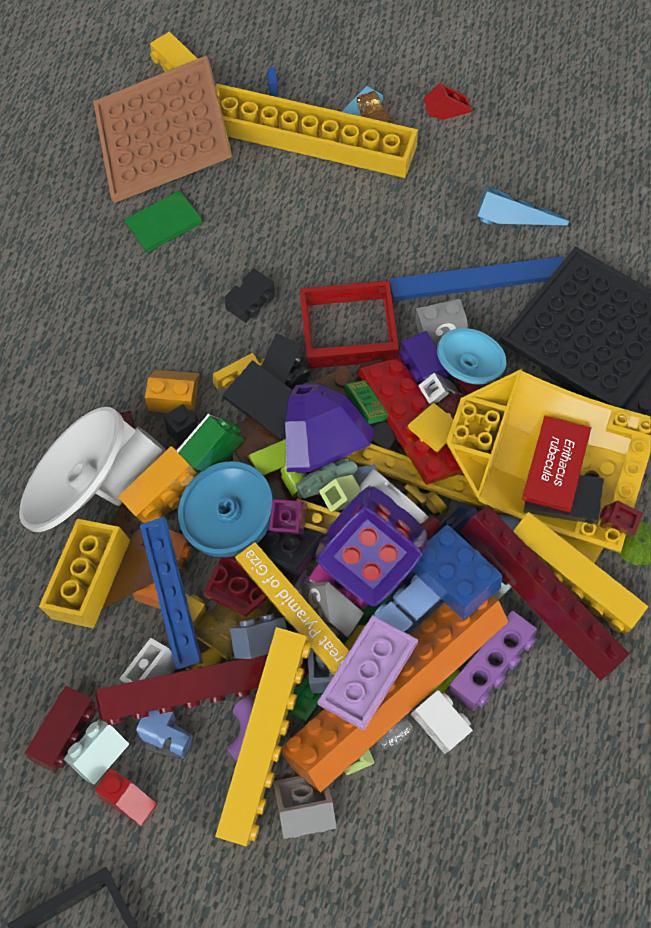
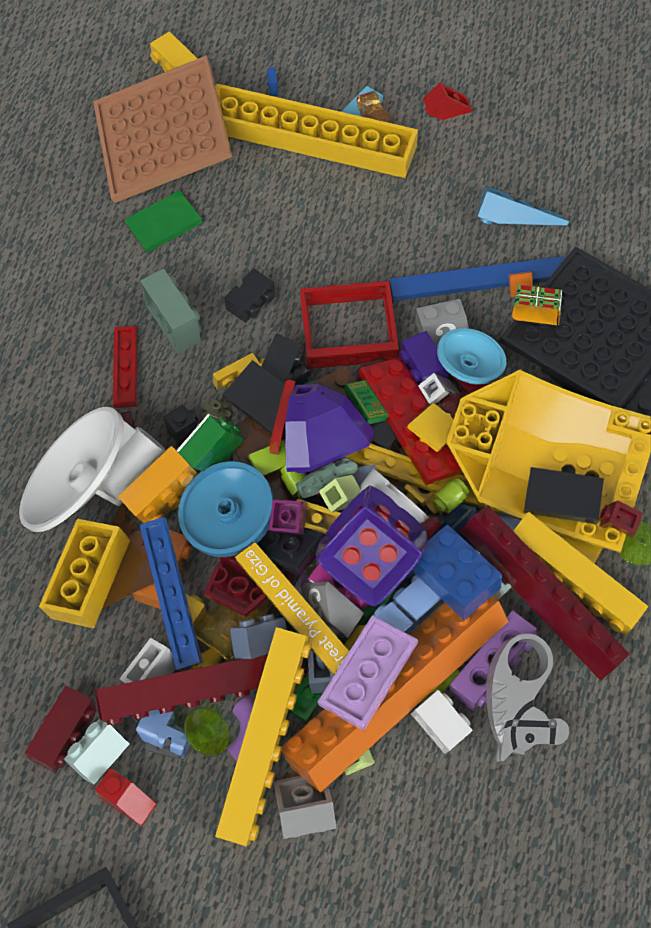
(125, 367): none -> red tile
(171, 310): none -> sand green brick
(171, 389): light orange slope -> none
(207, 732): none -> clear neon green dish
(217, 410): none -> olive plant
(279, 426): none -> red tile
(396, 736): clear brick -> none
(450, 496): none -> lime brick
(510, 703): none -> light grey animal
(521, 278): none -> orange tile
(537, 304): none -> piece
(556, 464): red tile -> none

